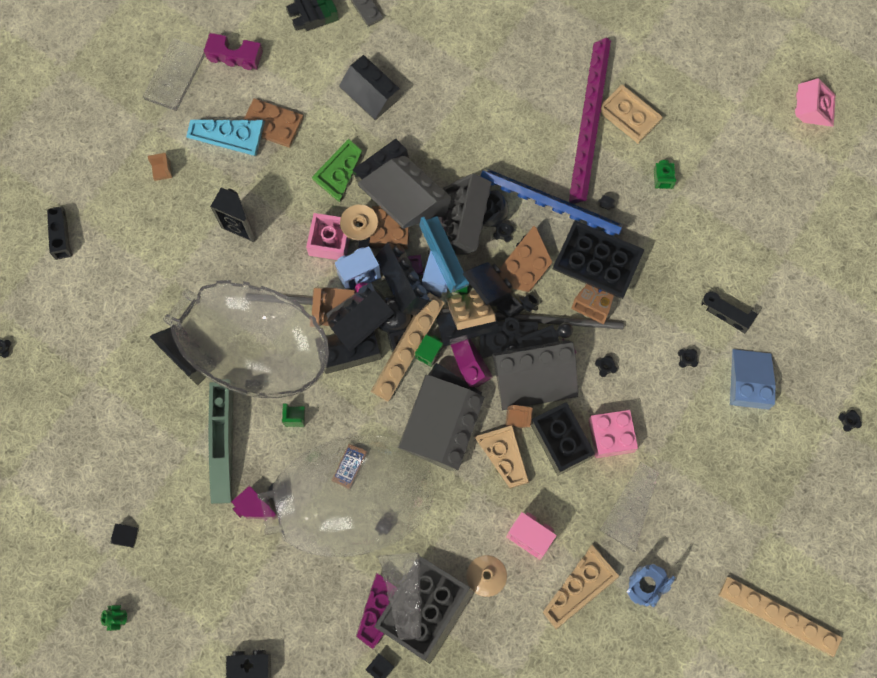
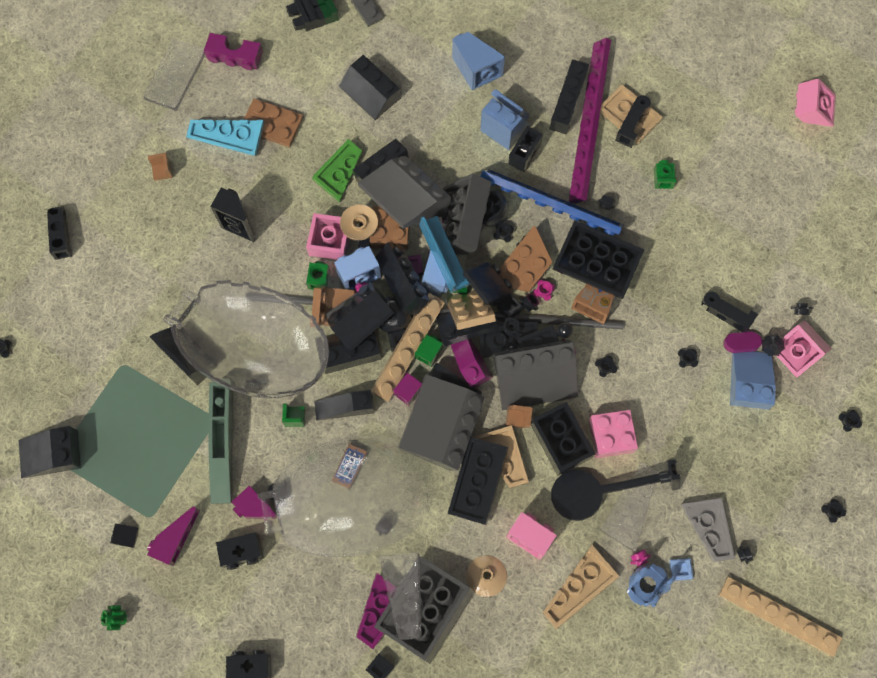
(49, 452): none -> black slope
(138, 440): none -> sand green piece
(171, 540): none -> magenta slope
(228, 548): none -> black brick
(314, 268): none -> green brick
(345, 405): none -> black slope
(407, 389): none -> magenta panel
(476, 60): none -> medium blue slope
(478, 481): none -> black plate
(502, 124): none -> medium blue slope
(510, 104): none -> medium blue tile
(525, 148): none -> black brick
(544, 285): none -> dark pink plate
(568, 97): none -> black arch
(579, 494): none -> black piece
(626, 132): none -> black leg
(640, 558): none -> dark pink plate
(681, 569): none -> light blue tile
(711, 527): none -> light grey wing
(742, 342): none -> magenta tile
(745, 554): none -> black plate
(773, 345): none -> black piece
(802, 309): none -> black plate
(802, 348): none -> bright pink slope
(839, 510): none -> black plate

